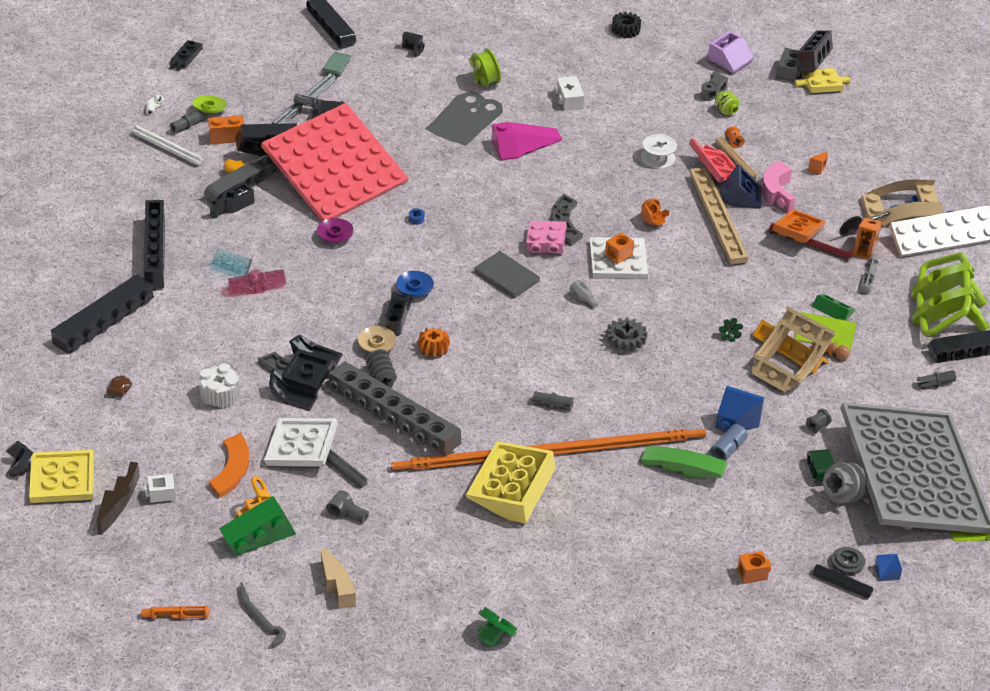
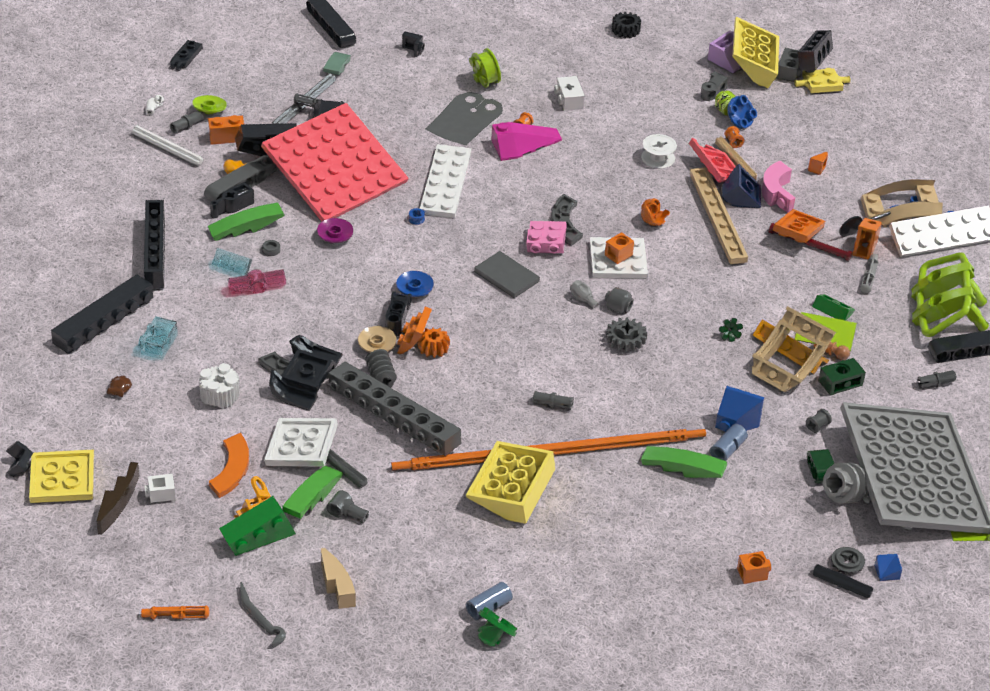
(158, 337): none -> clear light blue brick
(252, 218): none -> bright green slope
(271, 248): none -> dark grey tile
(311, 491): none -> bright green slope
(413, 331): none -> orange slope
(445, 181): none -> white plate
(491, 598): none -> sand blue pin
(523, 116): none -> orange bush
(619, 300): none -> dark grey head
(741, 112): none -> blue dish
(756, 52): none -> light yellow slope
(841, 376): none -> dark green brick

